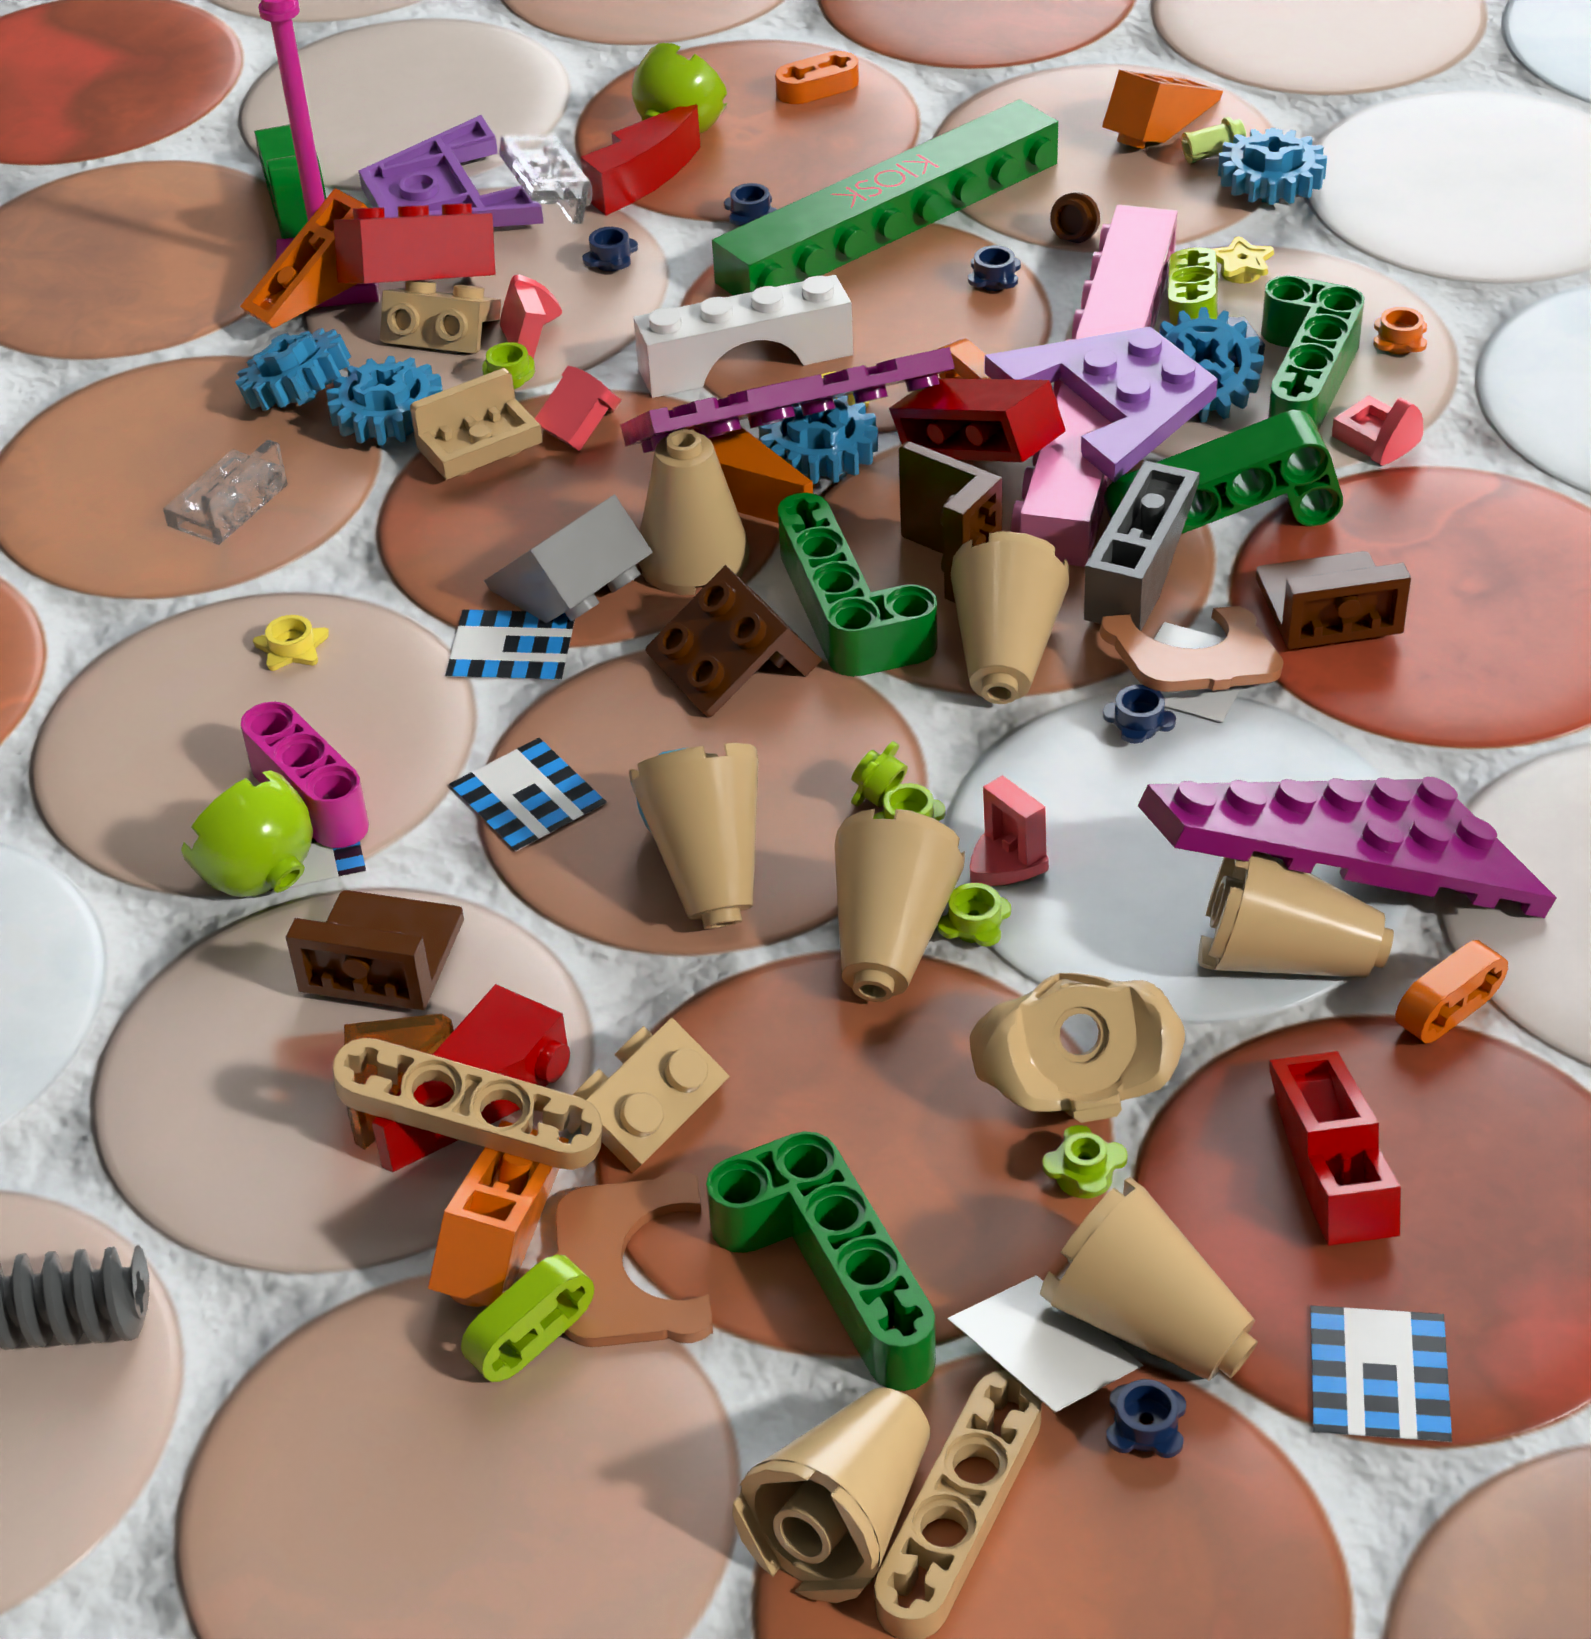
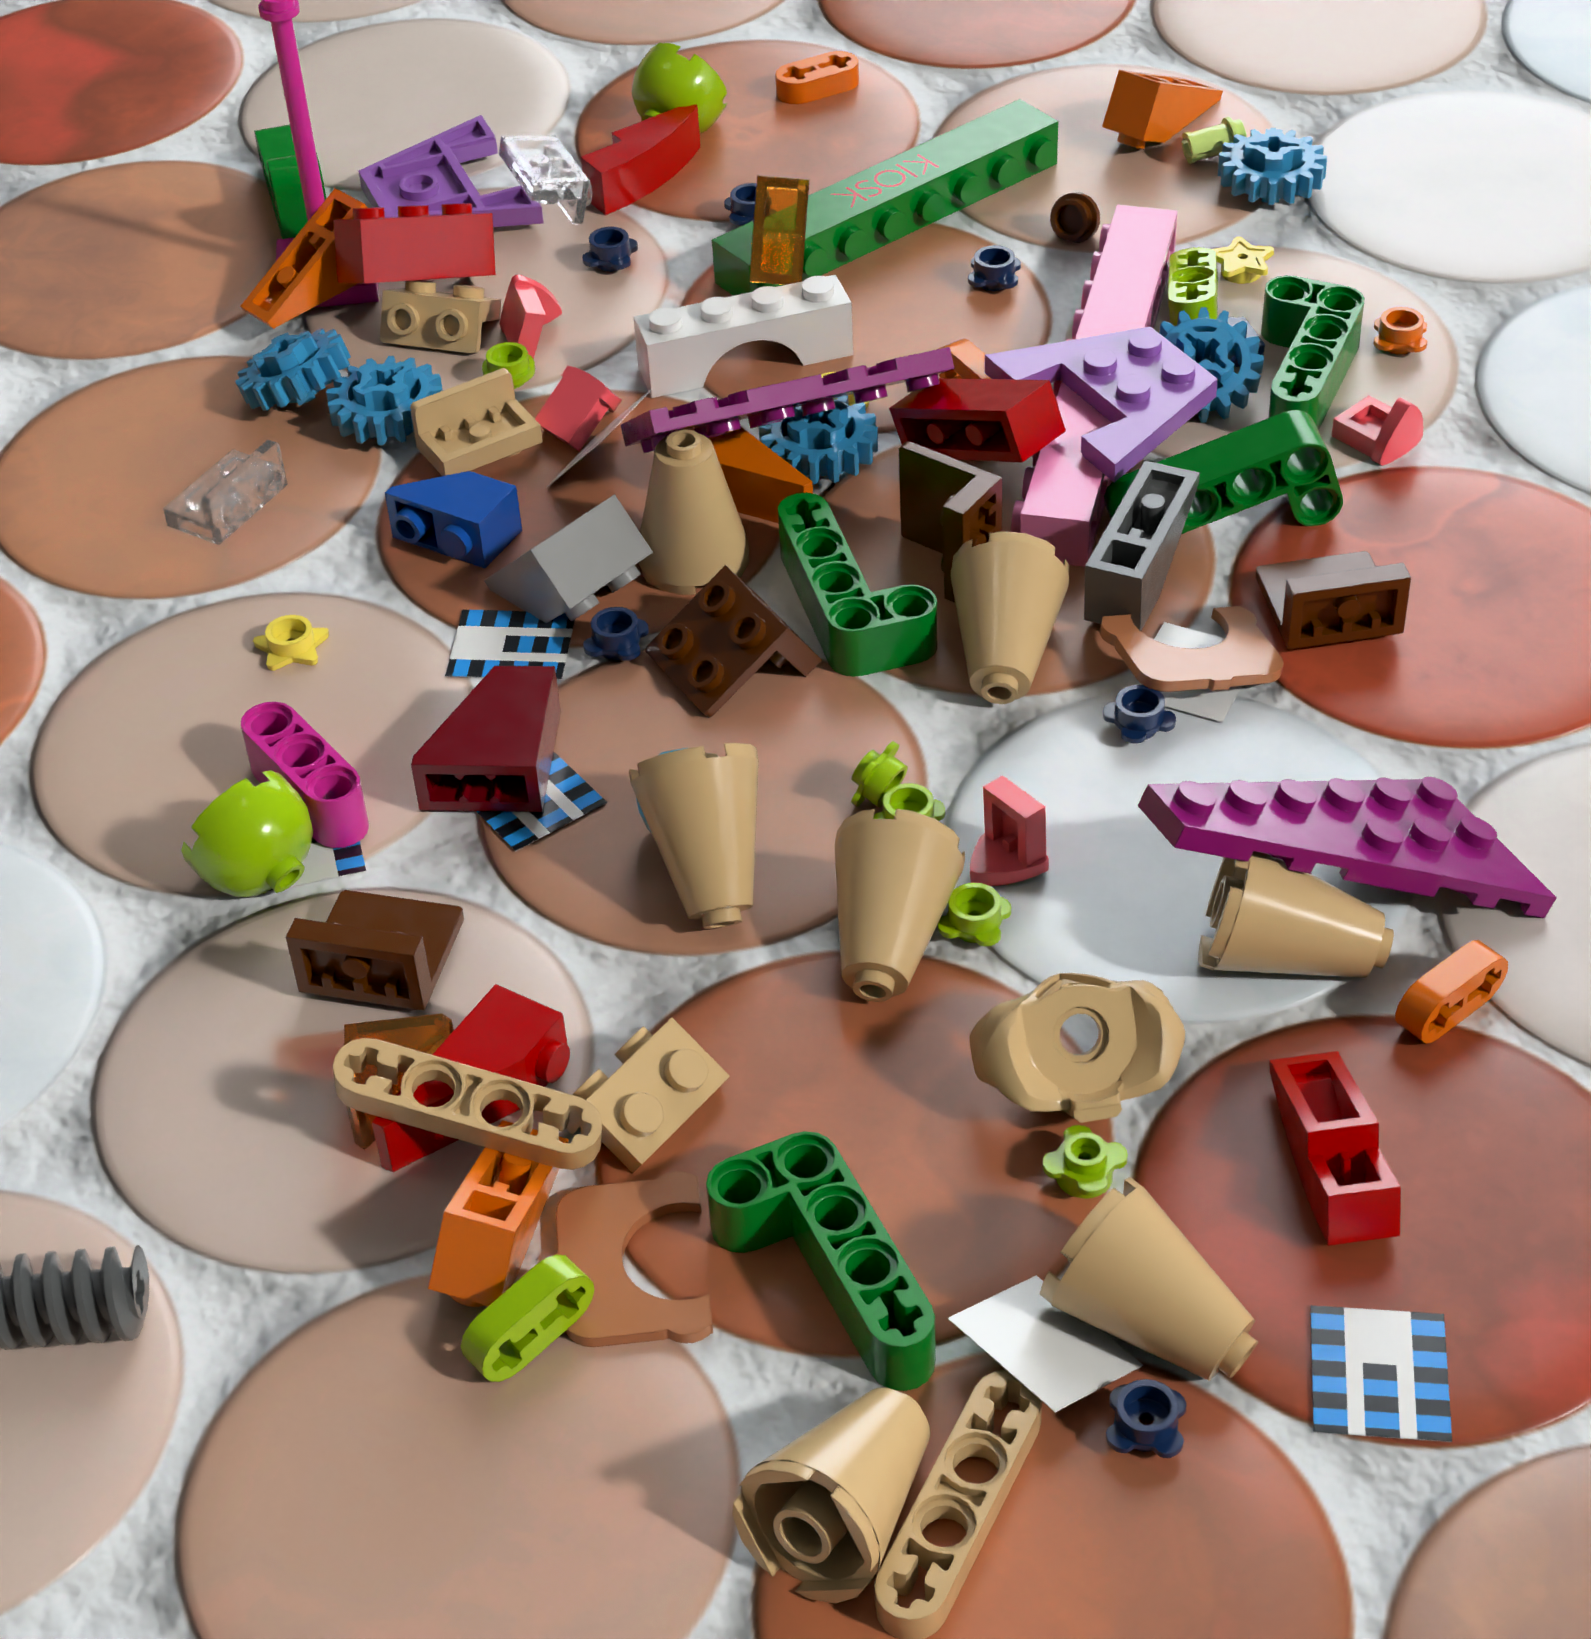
(456, 515): none -> blue slope
(493, 745): none -> dark red slope
(599, 437): none -> white sticker
(616, 634): none -> dark blue plate
(778, 230): none -> clear orange slope

